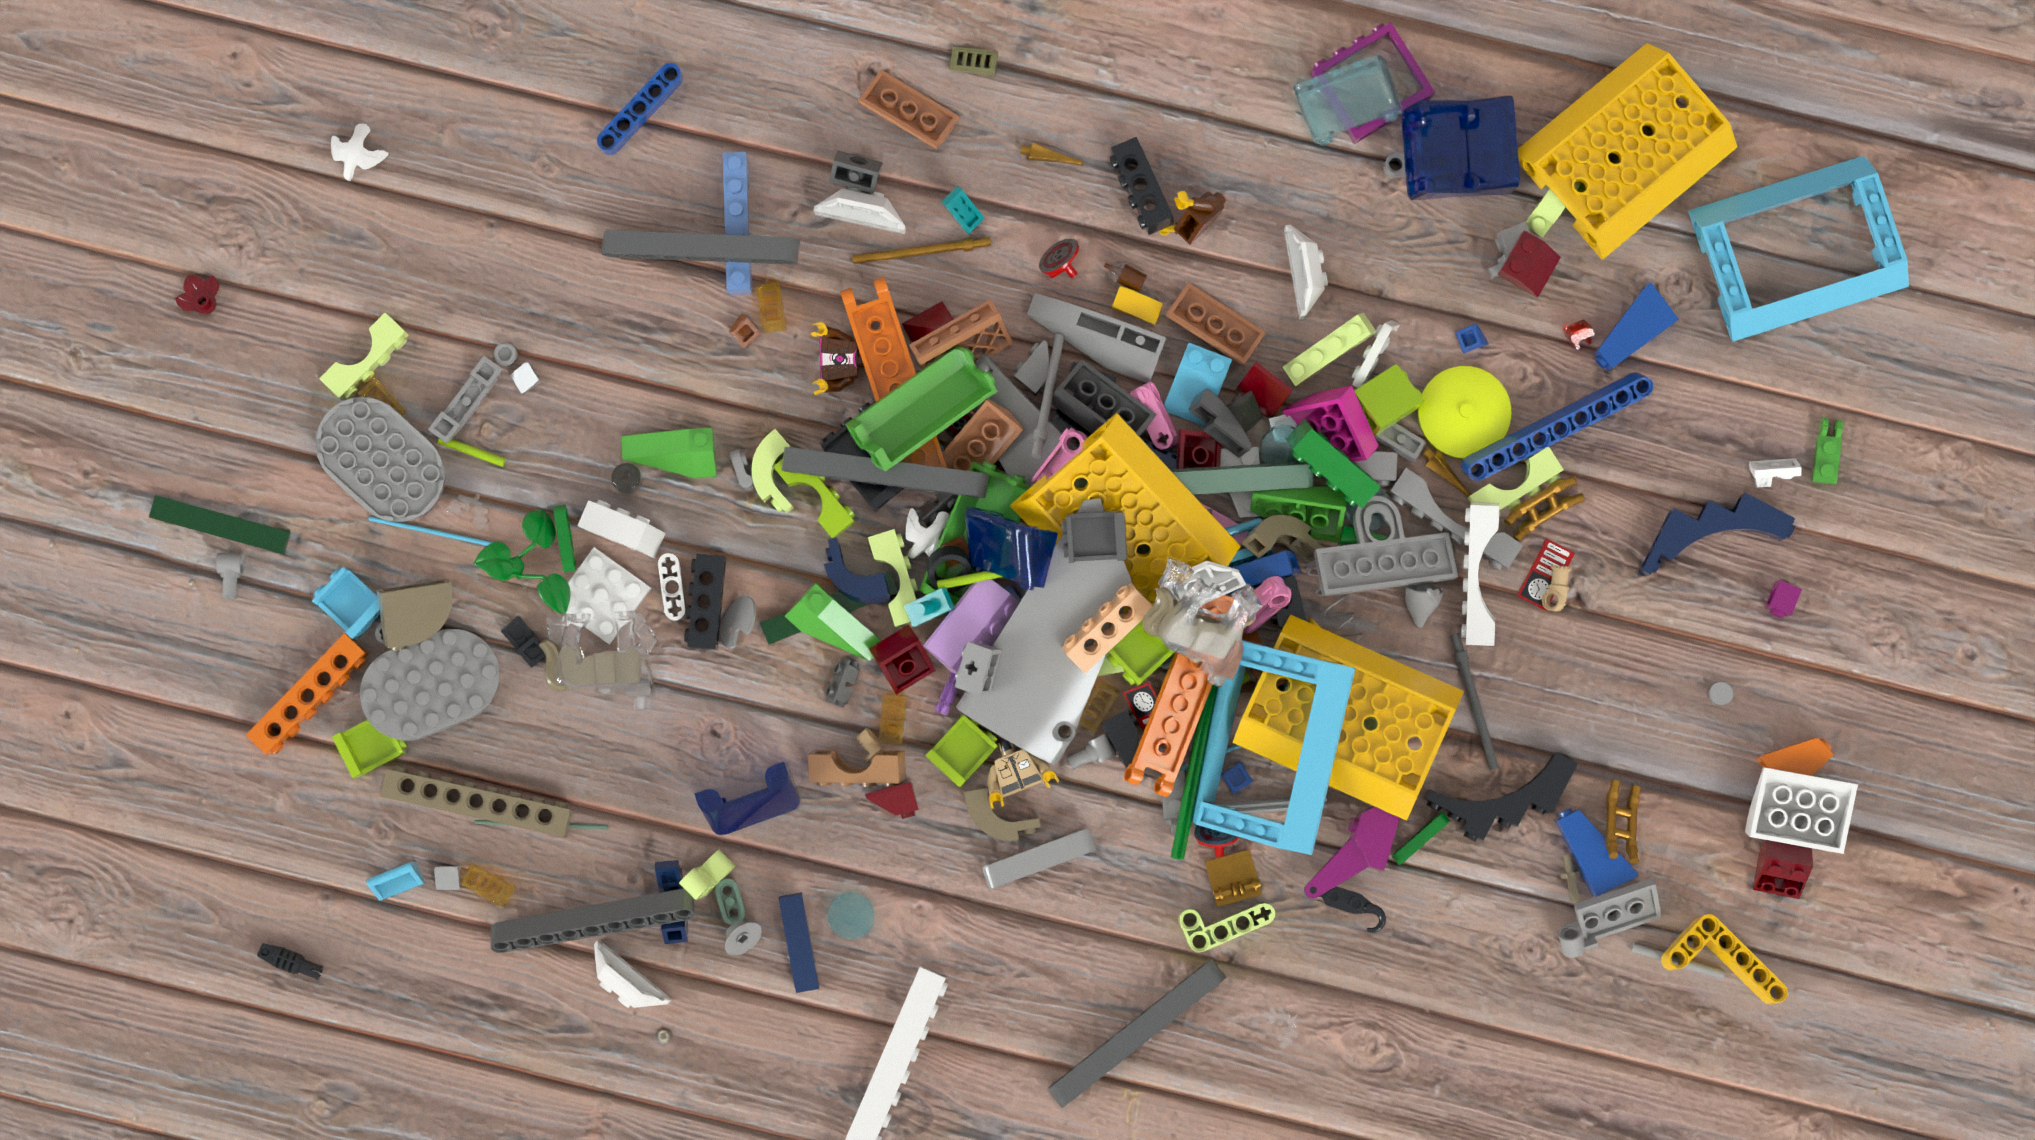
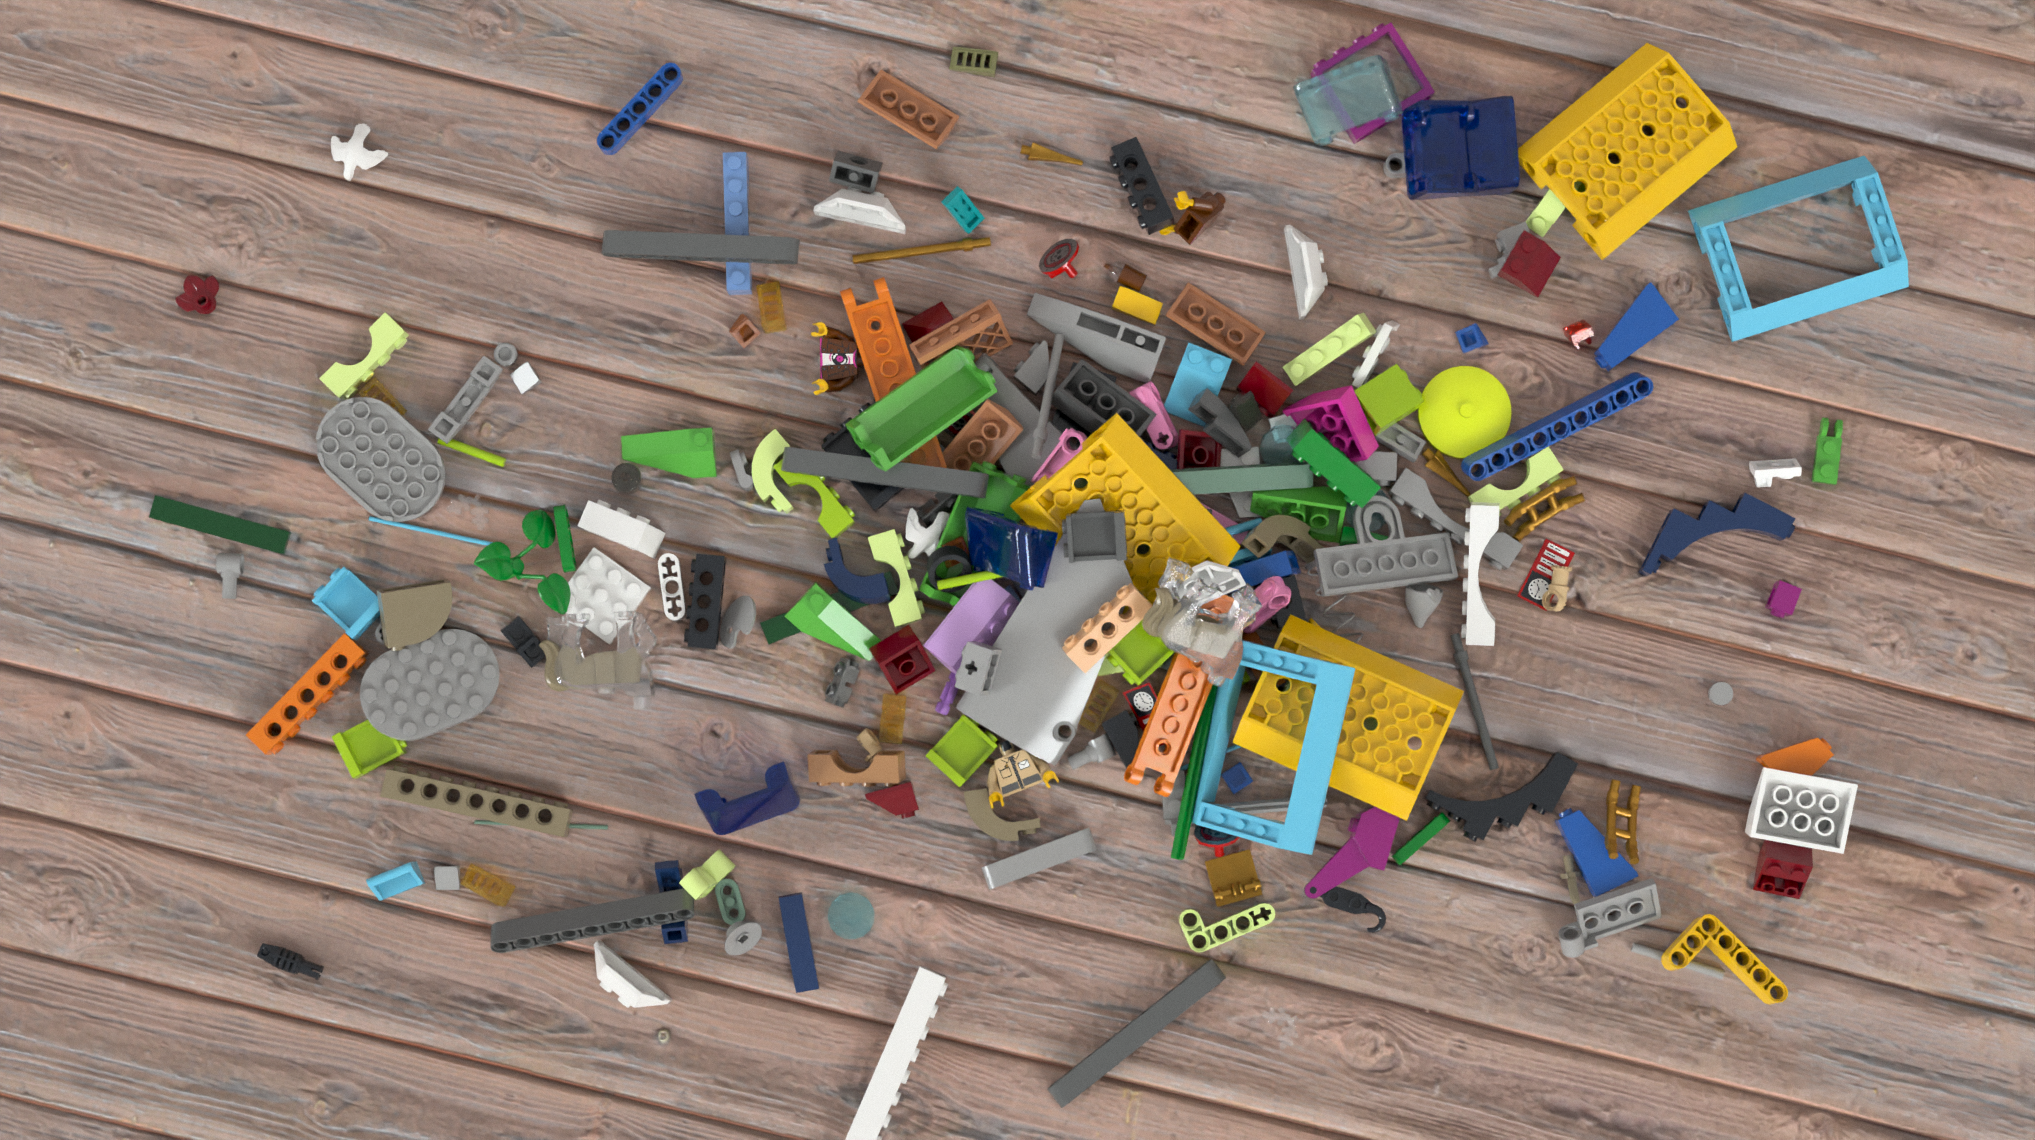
(929, 607): tile -> none

